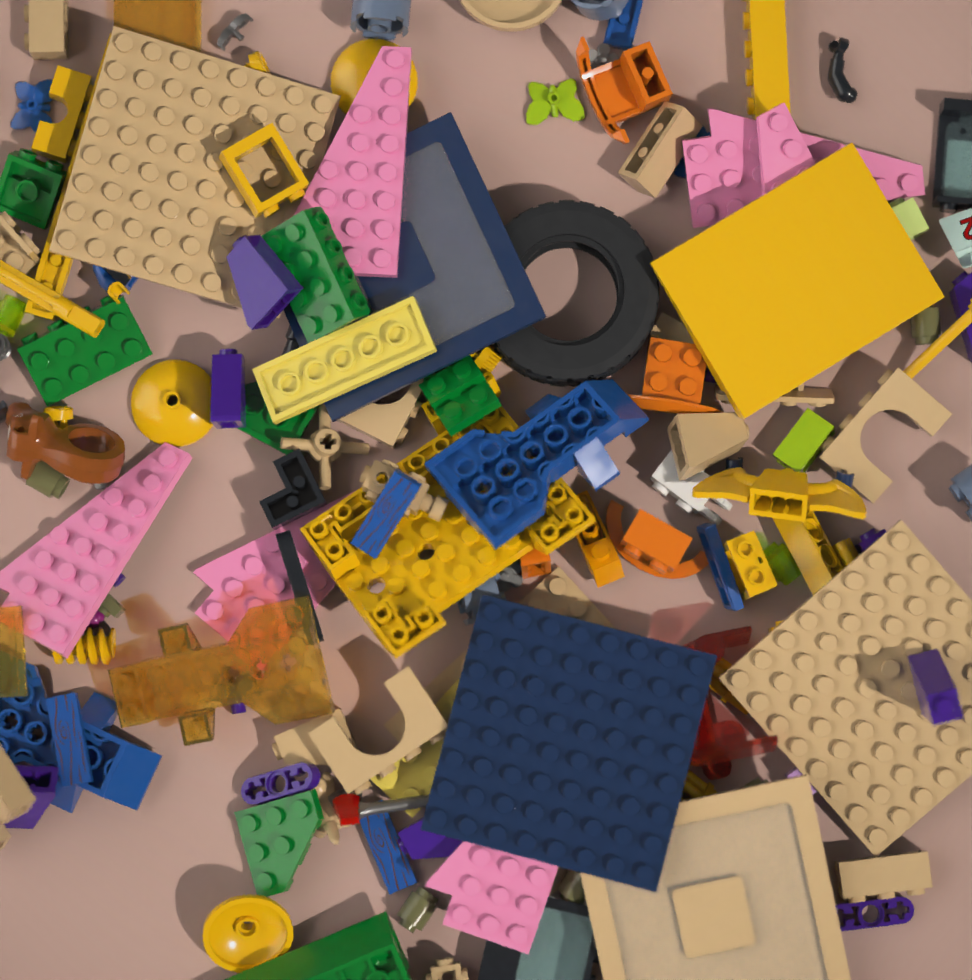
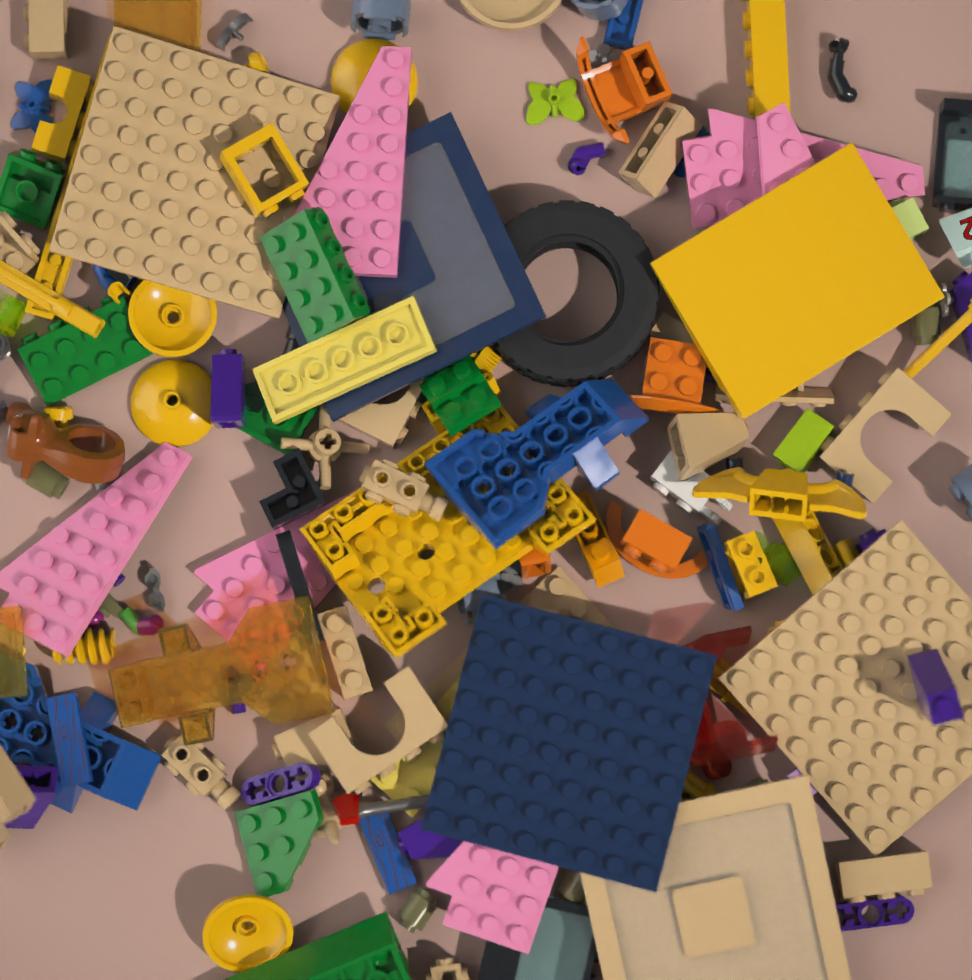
(141, 626): none -> arm
(149, 322): none -> yellow dish
(153, 581): none -> flat silver piece
(193, 764): none -> tan brick
(260, 280): dark purple slope -> none
(345, 652): none -> tan brick
(386, 513): blue tile -> none
(583, 155): none -> dark purple arm
(943, 303): none -> light grey plant

